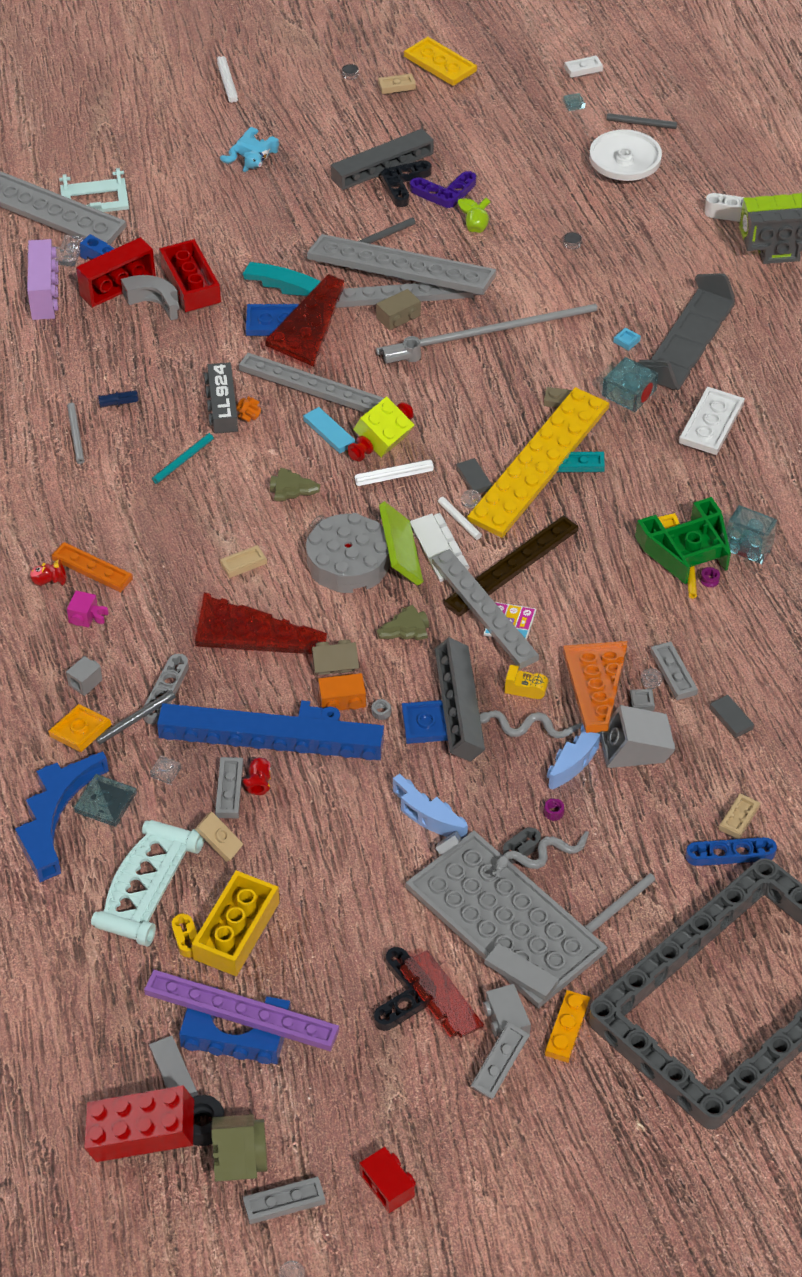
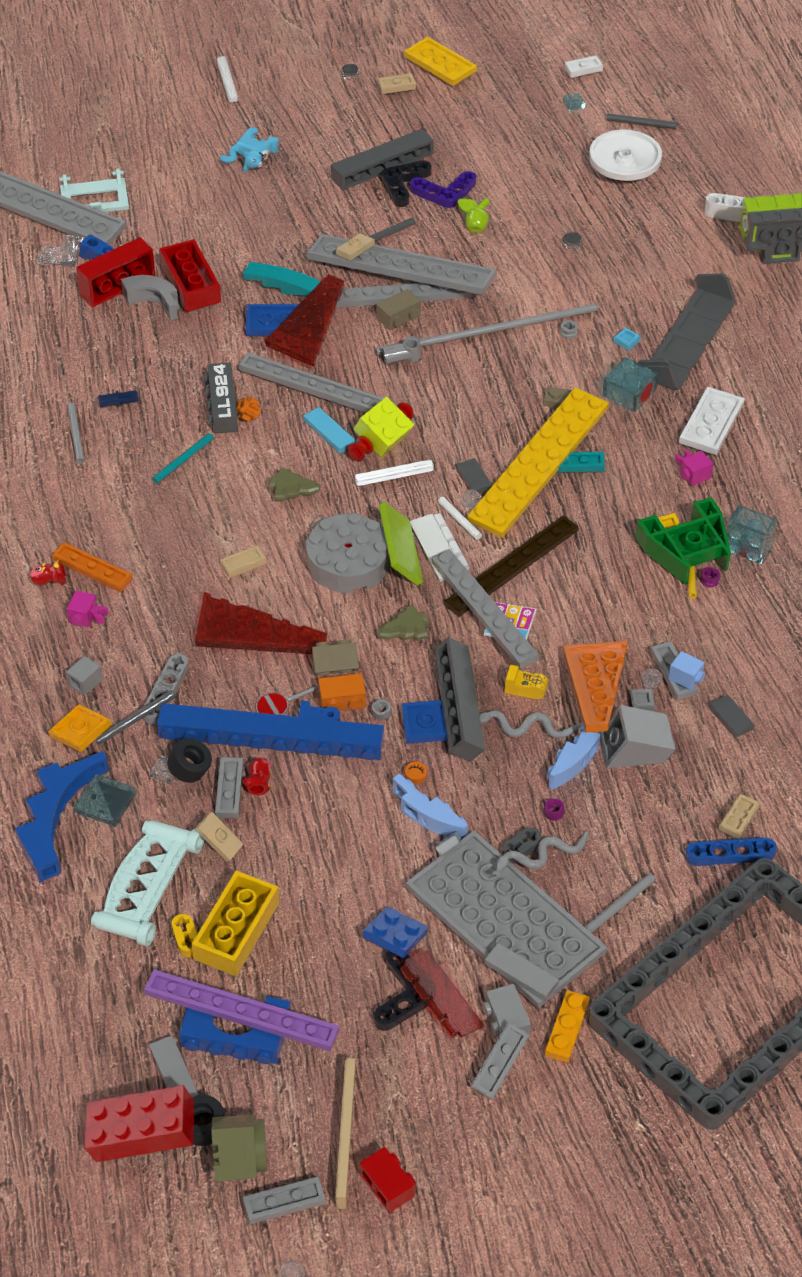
(42, 279): lavender brick -> none
(182, 768): none -> black tyre
(277, 703): none -> piece
(345, 1133): none -> tan tile
(355, 246): none -> tan plate
(395, 932): none -> blue plate
(416, 772): none -> orange tile
(569, 324): none -> light grey bush
(687, 670): none -> light blue brick
(694, 467): none -> dark pink brick

